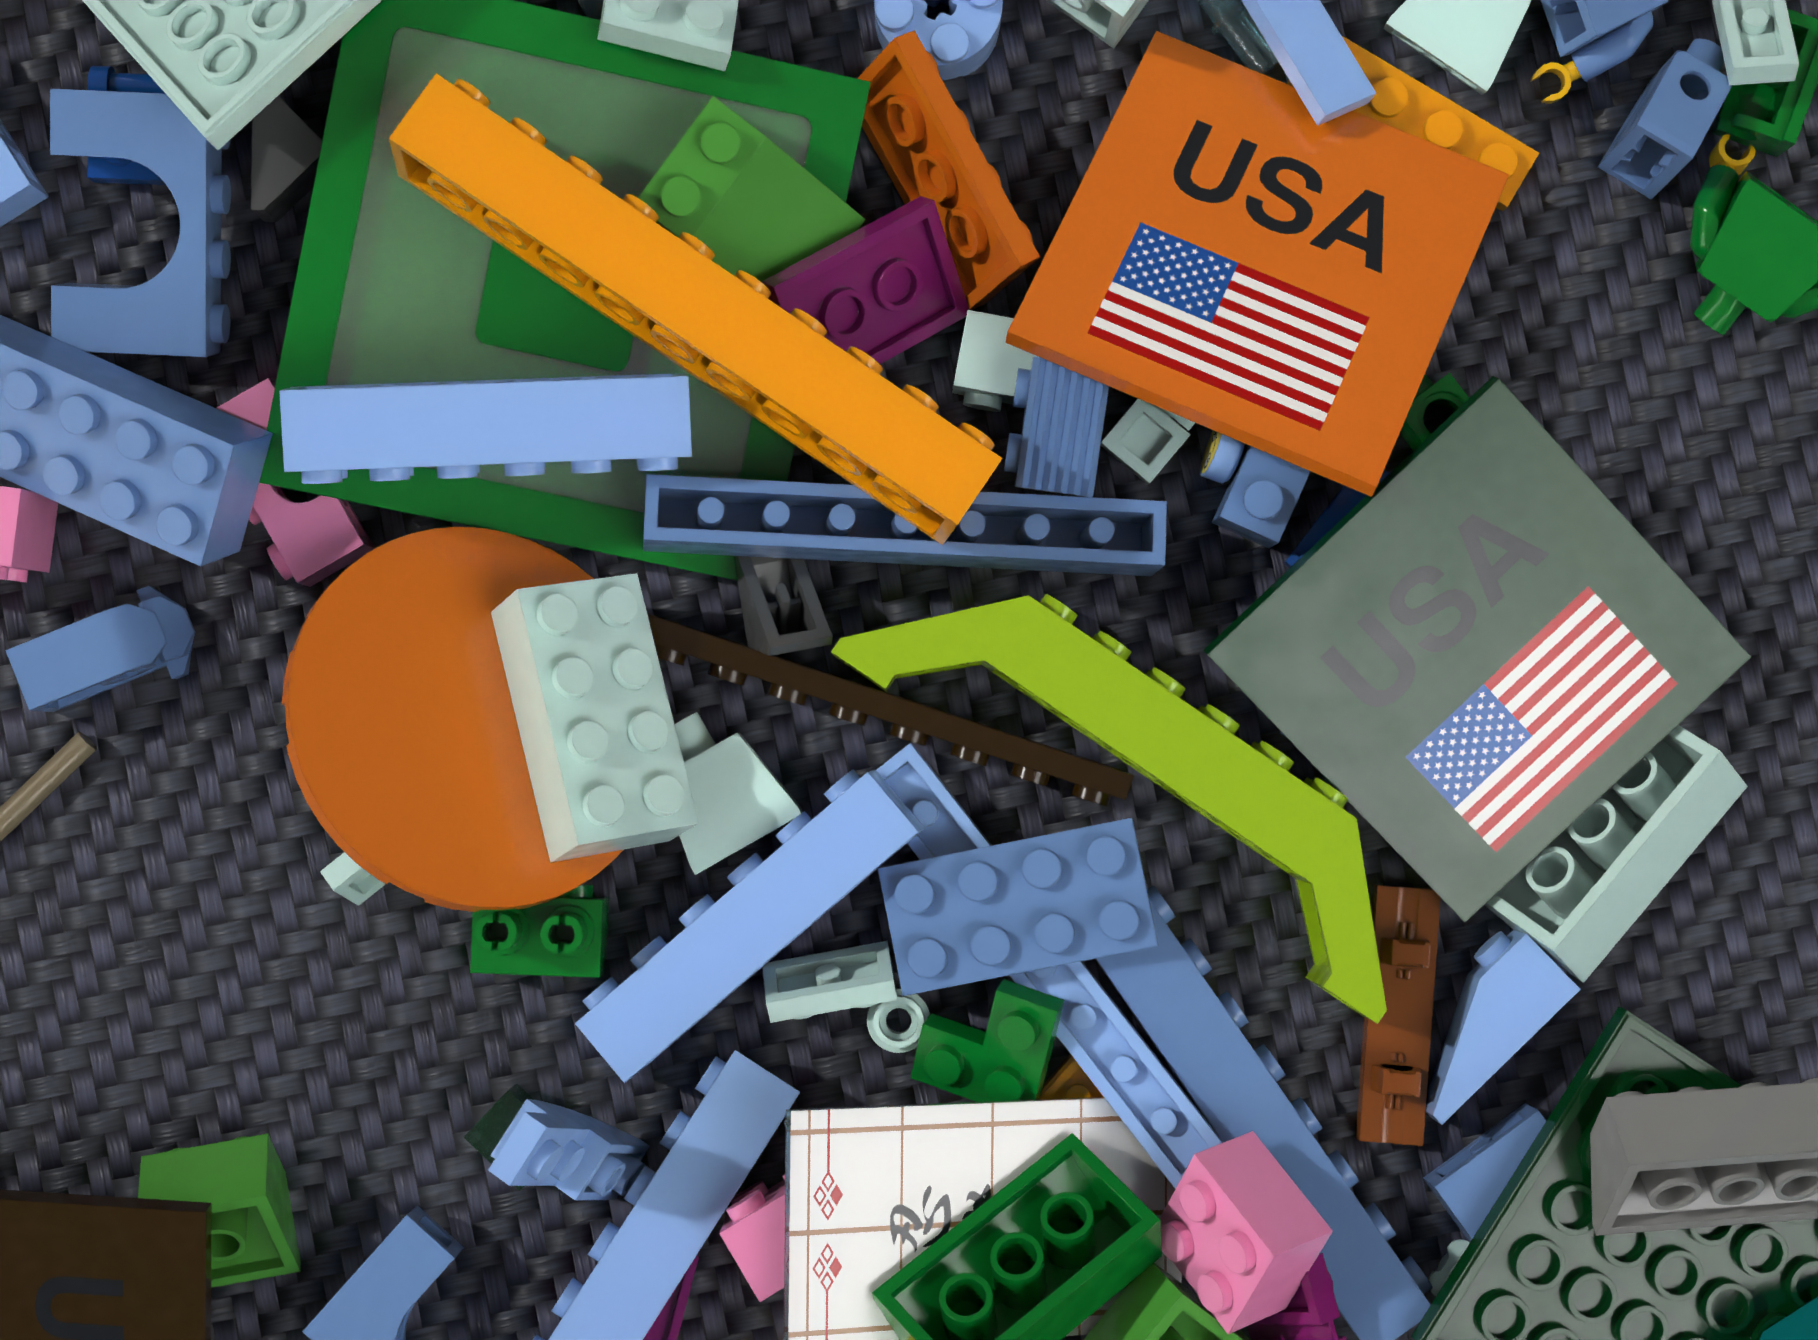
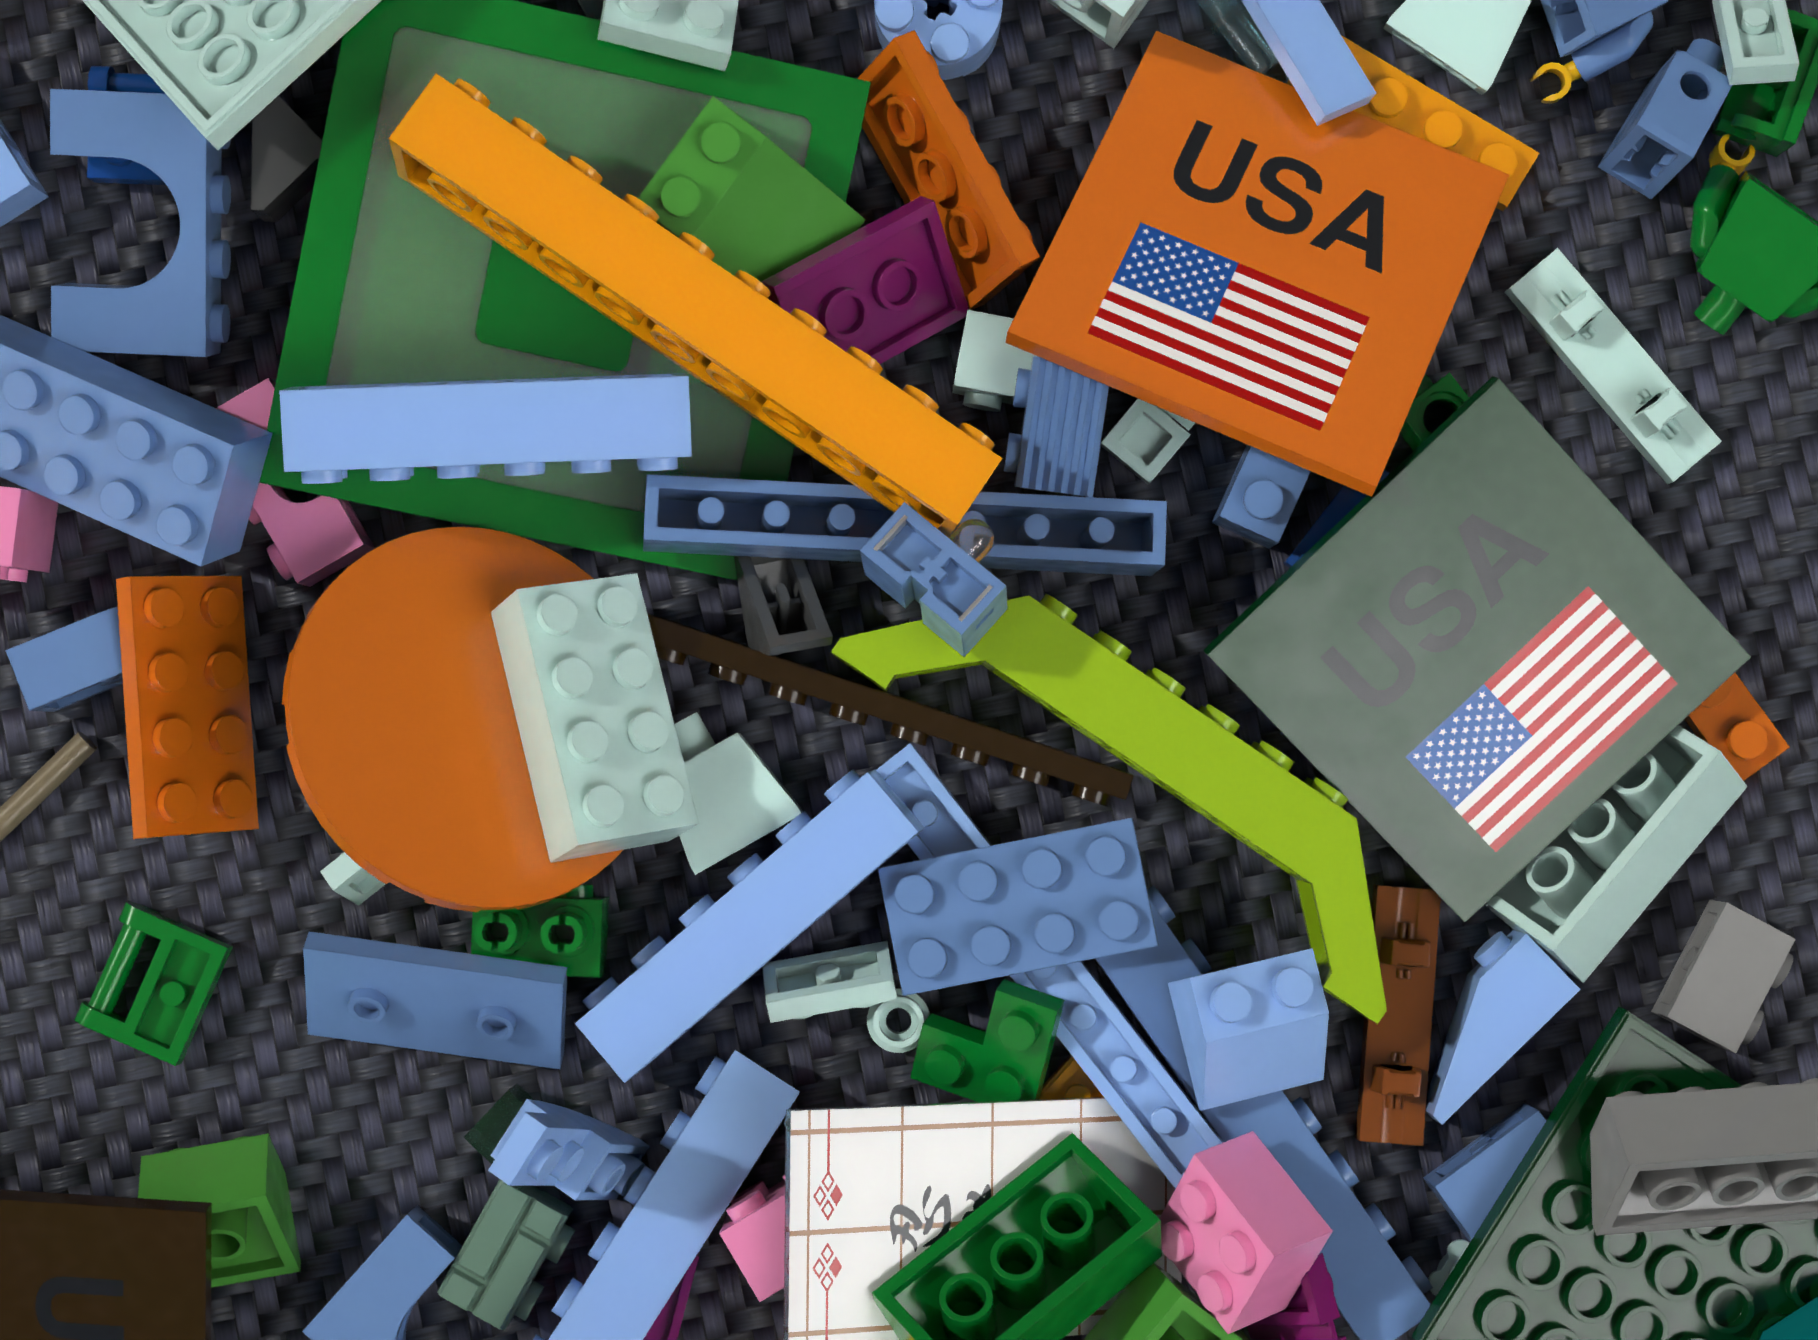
(171, 991): none -> green plate
(187, 705): none -> orange plate
(435, 1000): none -> medium blue plate
(505, 1252): none -> sand green brick
(940, 572): none -> medium blue piece
(1220, 457): light blue tile -> none
(1253, 1028): none -> light blue slope
(1612, 366): none -> light aqua hinge
(1725, 976): none -> light grey brick
(1737, 727): none -> orange plate

